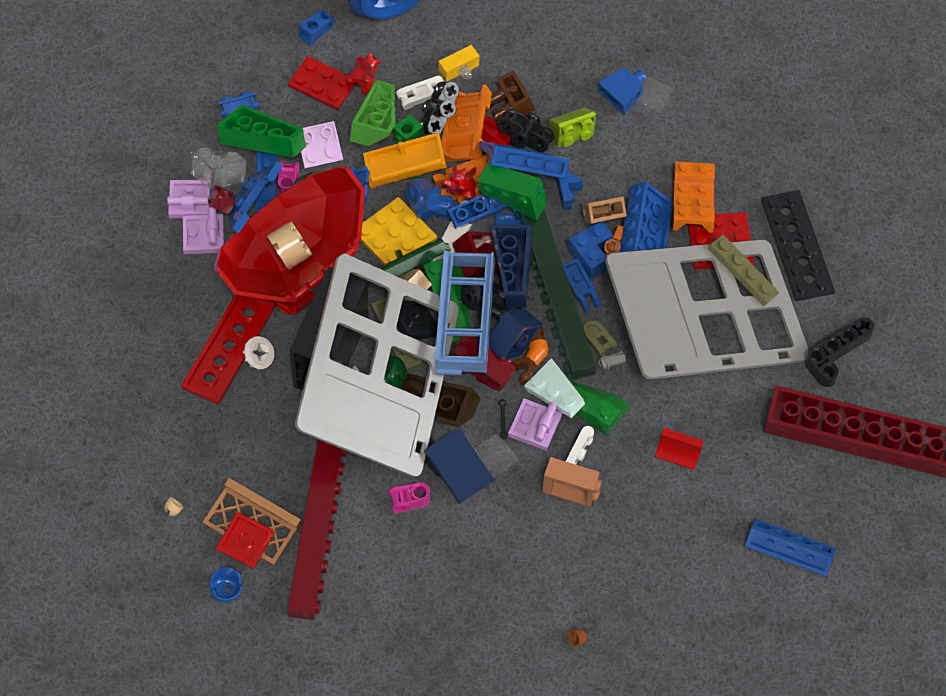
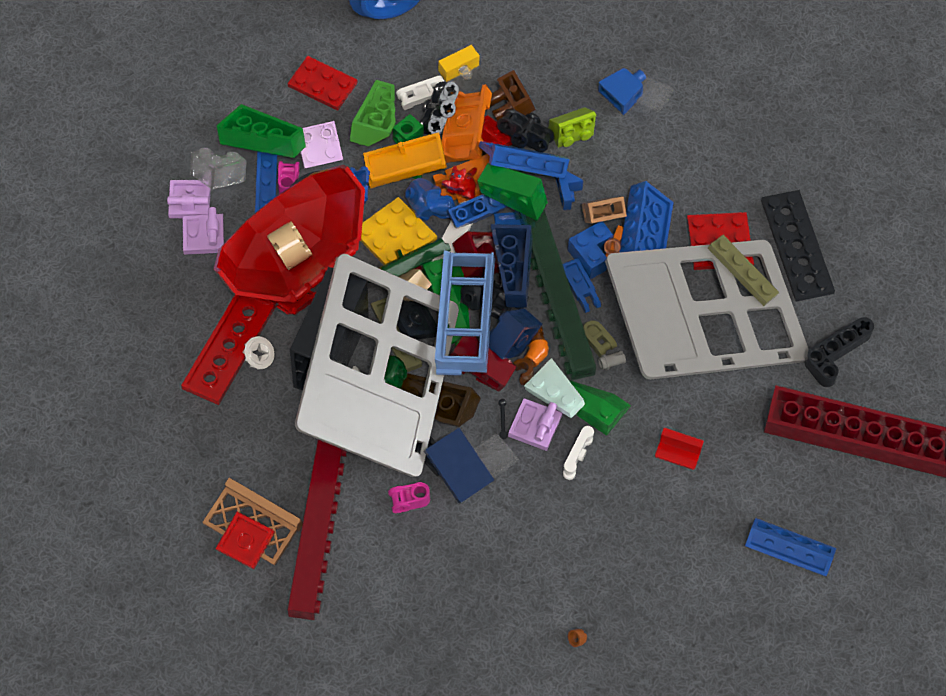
(174, 506): tan hinge -> none
(222, 199): dark red brick -> none
(225, 577): blue hair -> none
(229, 104): blue hinge -> none
(250, 190): blue wing -> none
(315, 27): blue leg -> none
(364, 72): red animal -> none
(571, 482): nougat window -> none
(694, 195): orange piece -> none

